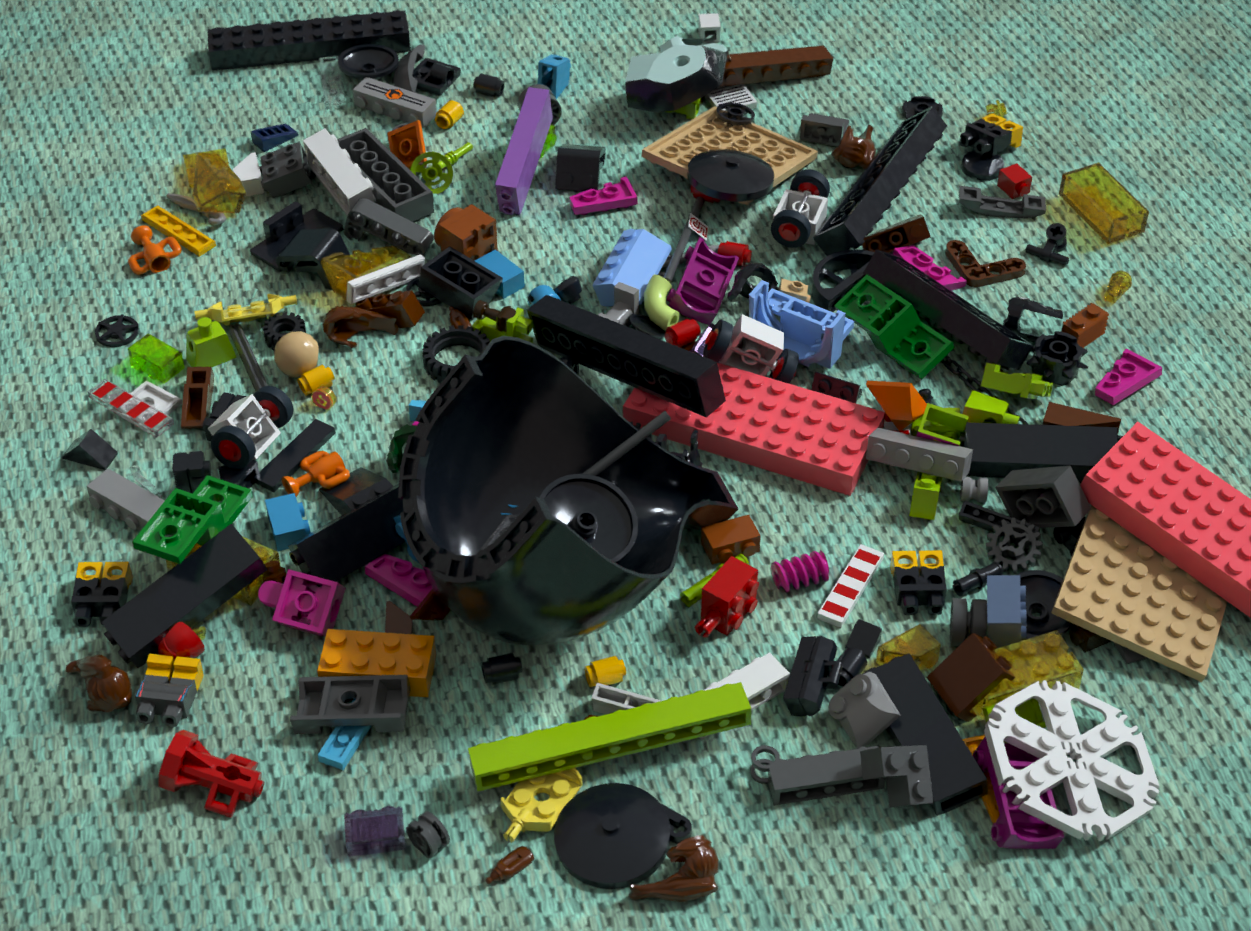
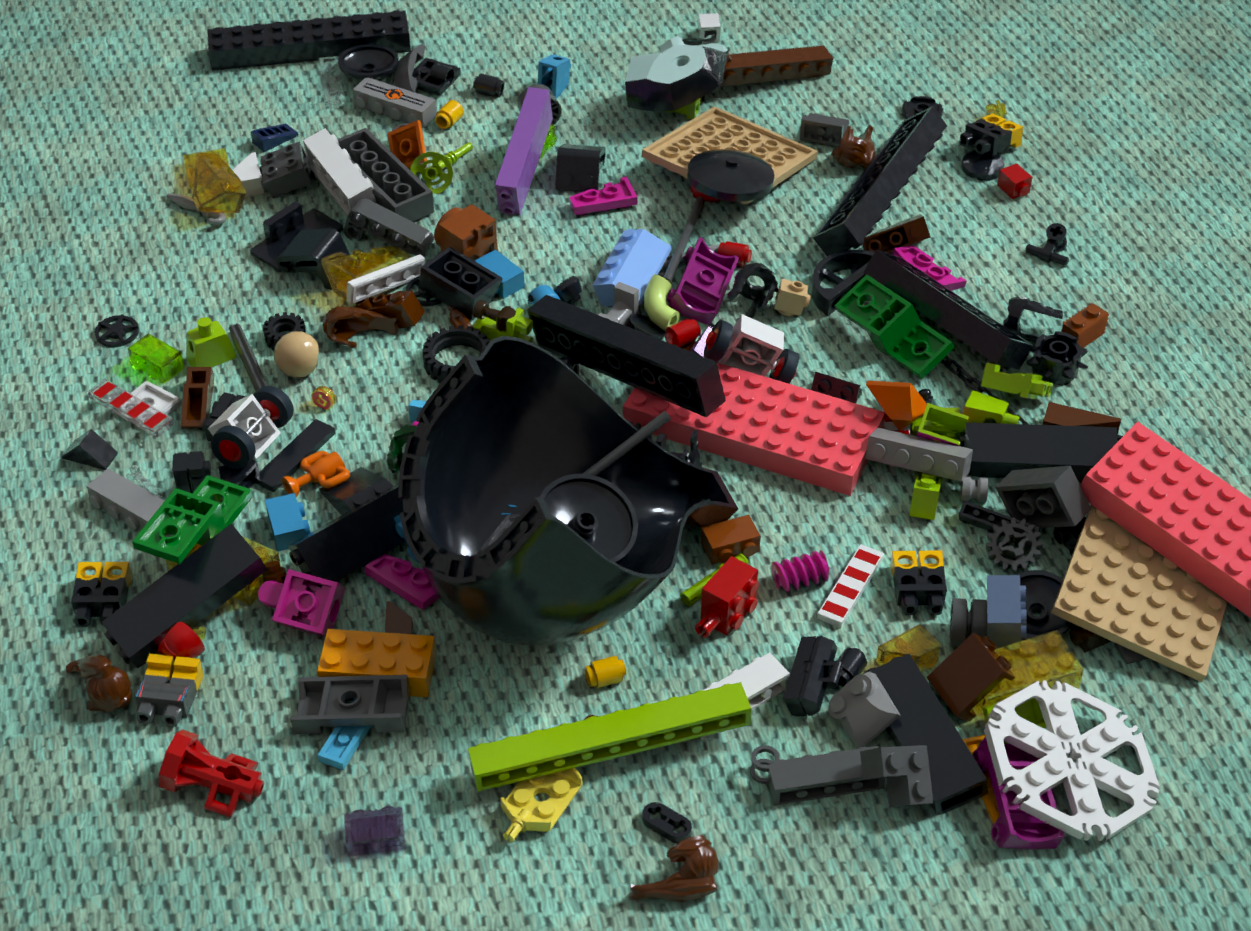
(153, 254): orange piece -> none
(178, 229): yellow tile -> none
(256, 310): light yellow plate -> none
(314, 378): yellow brick -> none
(428, 834): dark grey wheel -> none
(430, 608): reddish brown tile -> none
(501, 668): black brick -> none
(511, 864): reddish brown piece -> none
(610, 699): white piece -> none
(612, 835): black dish -> none
(698, 226): white sticker -> none
(731, 94): white tile -> none
(735, 114): black wheel -> none
(801, 209): brick -> none
(806, 327): light blue piece -> none
(864, 637): black slope -> none
(976, 579): black pin -> none
(980, 275): reddish brown beam -> none
(1029, 207): dark grey slope -> none
(1103, 203): clear yellow piece -> none
(1117, 286): clear yellow cone -> none
(1126, 377): dark pink wing -> none

